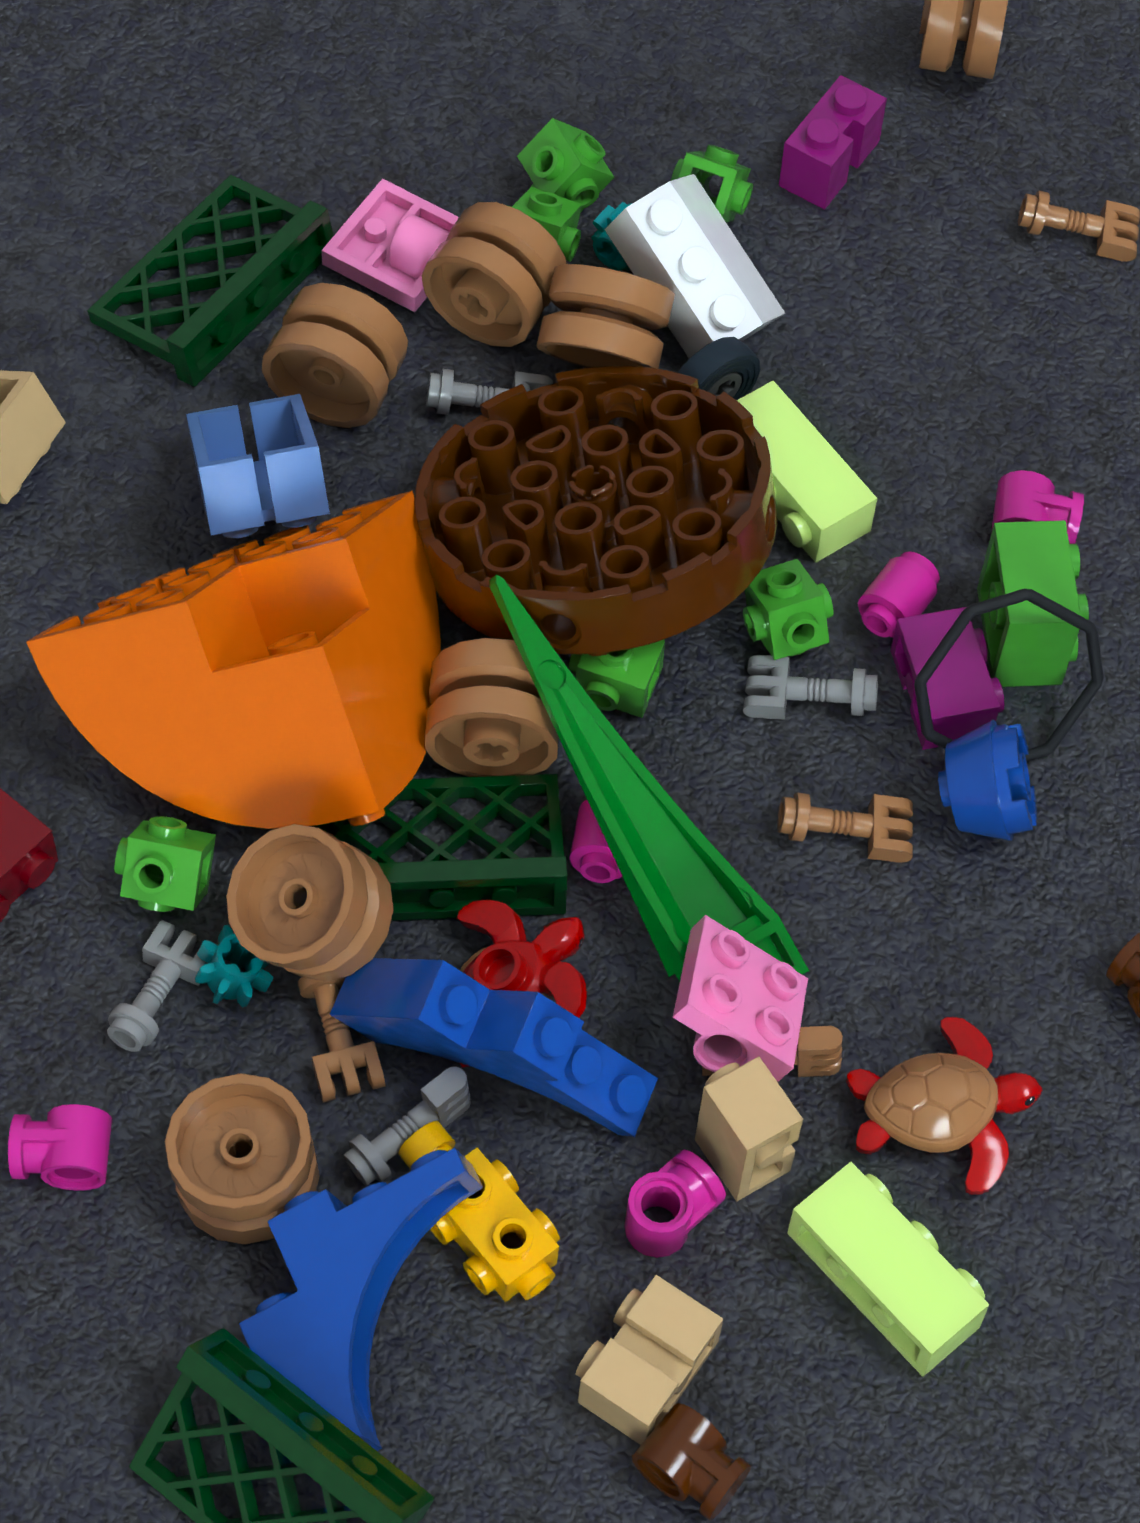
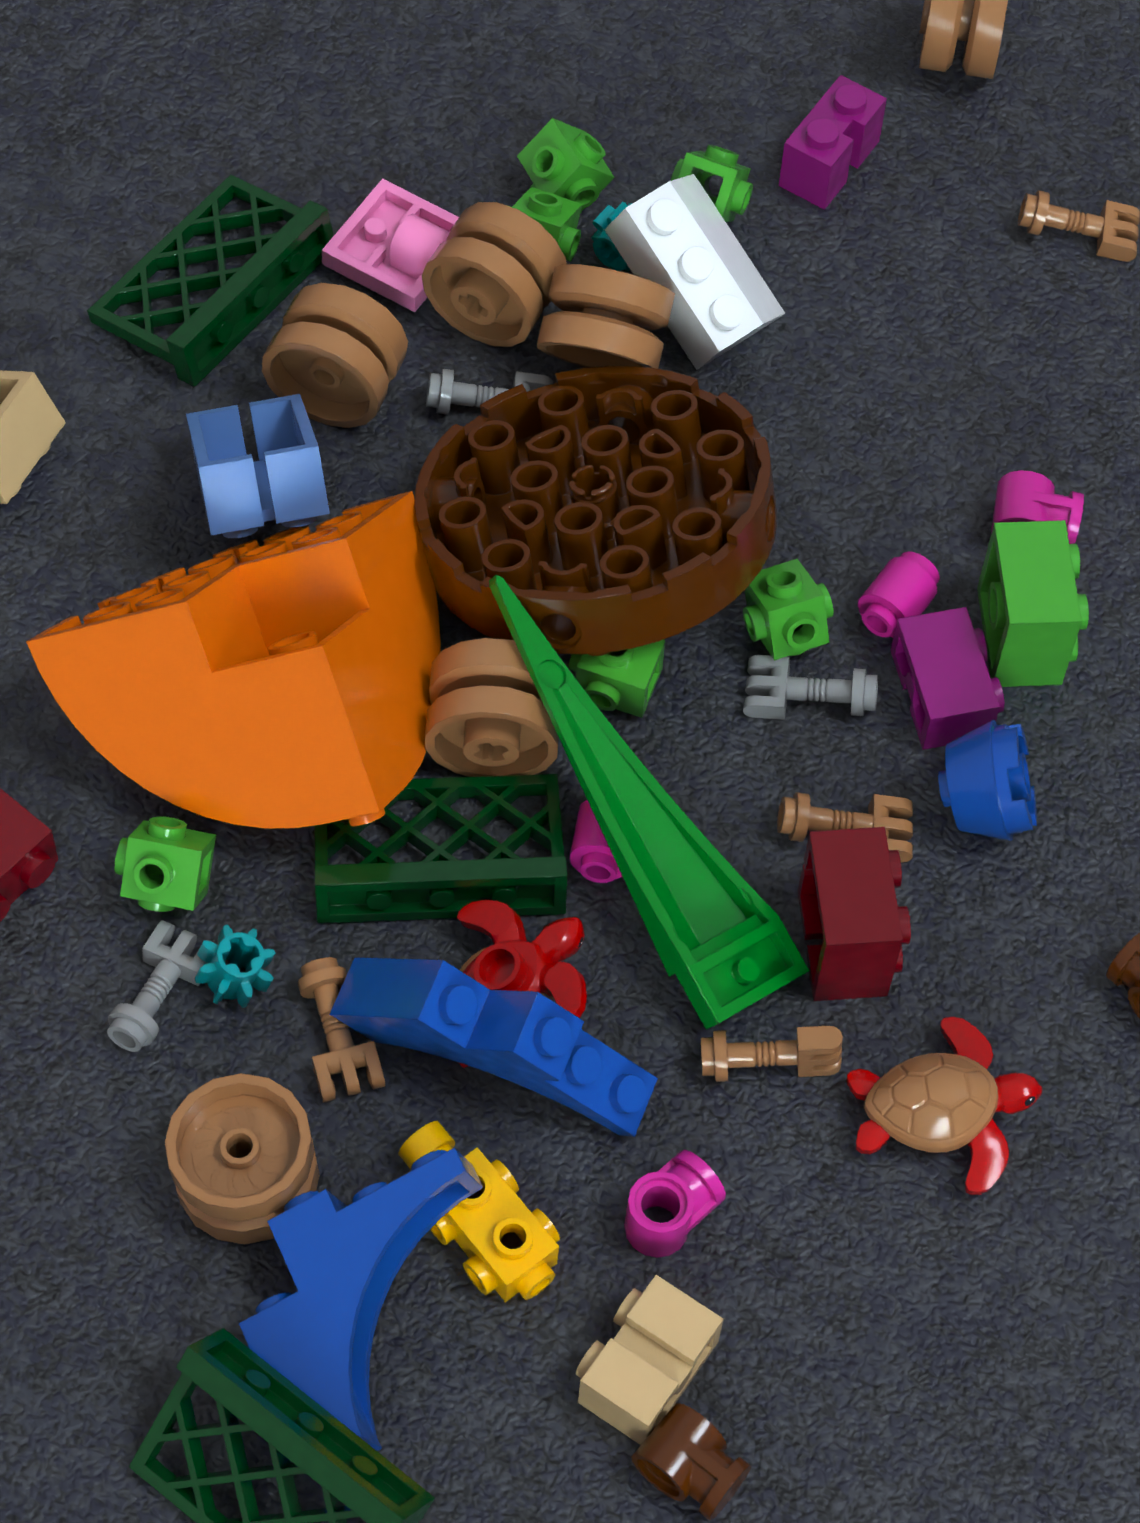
(65, 1149): dark pink piece -> none
(309, 903): medium nougat wheel -> none
(443, 1101): light grey hinge -> none
(724, 367): black bush -> none
(739, 1001): bright pink plate -> none
(747, 1127): tan brick -> none
(814, 488): yellowish green brick -> none
(853, 907): none -> dark red piece
(888, 1267): yellowish green brick -> none
(994, 604): black piece -> none

